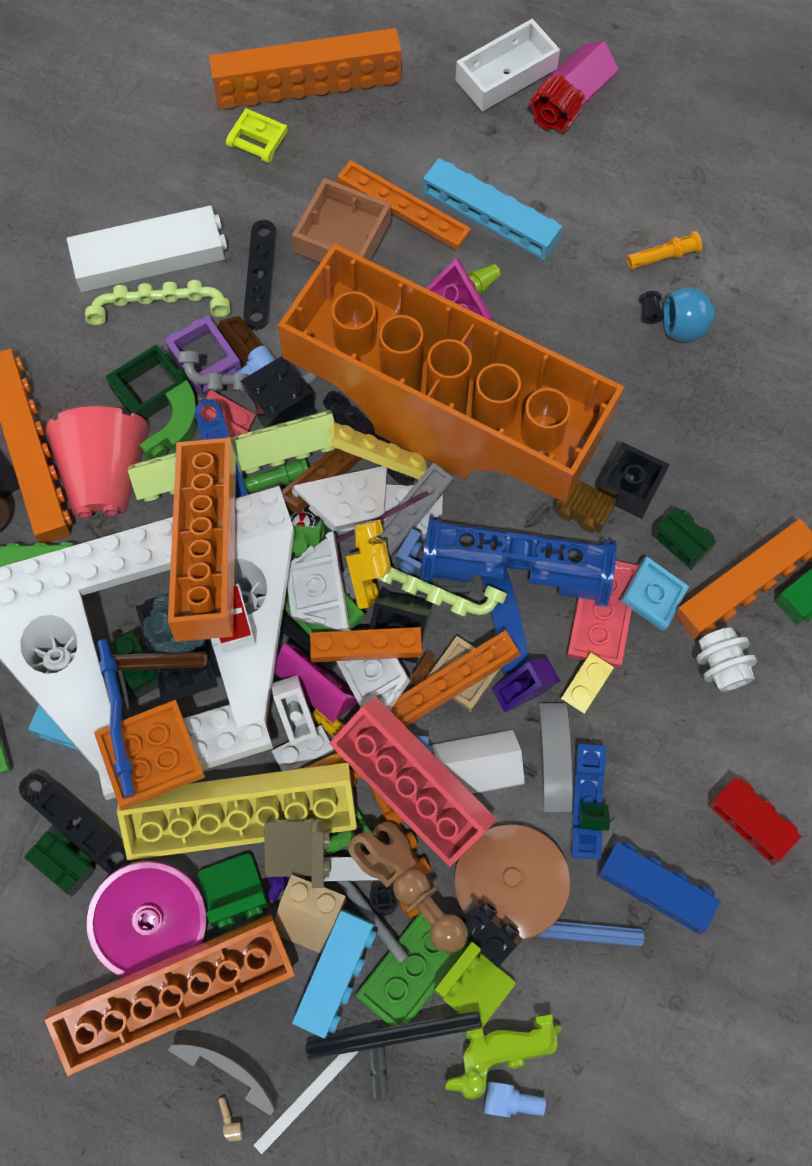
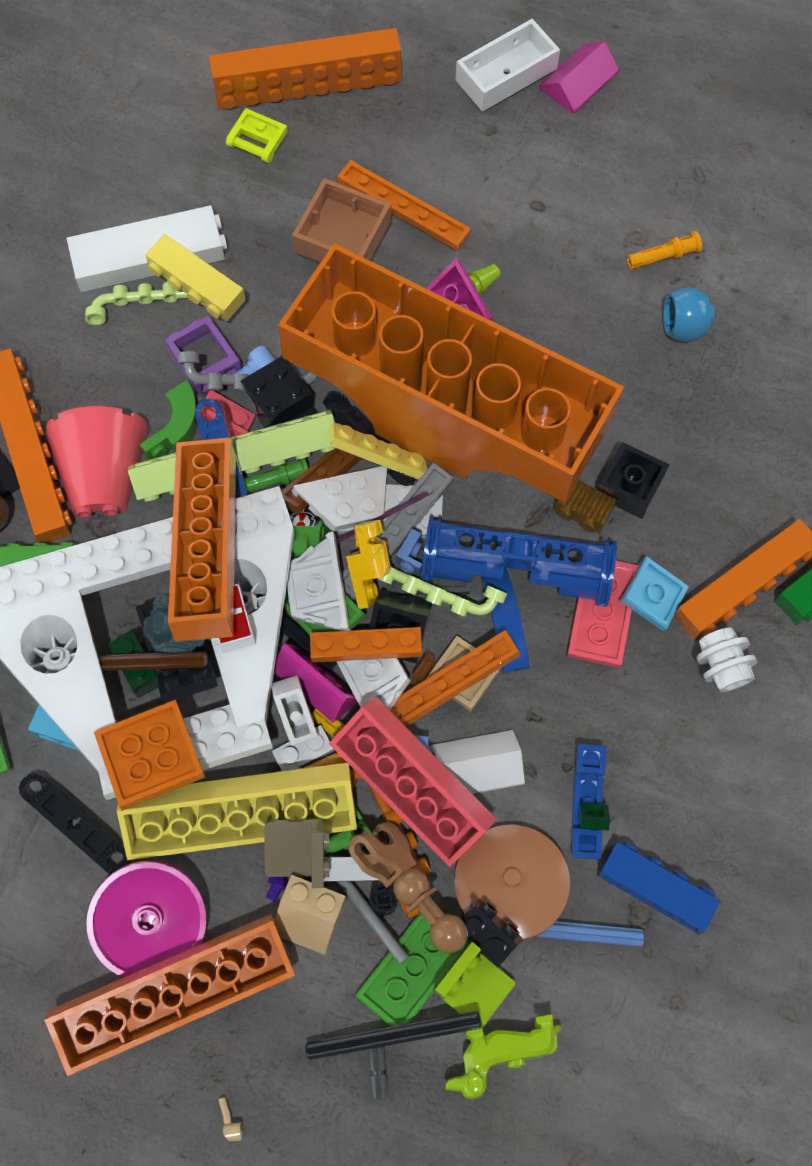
(60, 863): dark green brick -> none
(123, 765): blue bar -> none
(137, 367): dark green window -> none
(195, 277): none -> light yellow brick
(232, 891): green bracket -> none
(239, 337): reddish brown slope -> none
(257, 1095): light grey slope -> none
(259, 289): black piece -> none
(303, 1101): white sticker -> none
(334, 974): medium azure brick -> none
(492, 209): medium azure brick -> none
(507, 1101): light blue pin -> none
(526, 684): dark purple slope -> none
(556, 103): red brick -> none
(556, 758): light grey slope -> none
(587, 682): light yellow plate -> none
(651, 307): black bush -> none
(684, 537): dark green brick -> none
(755, 820): red brick -> none

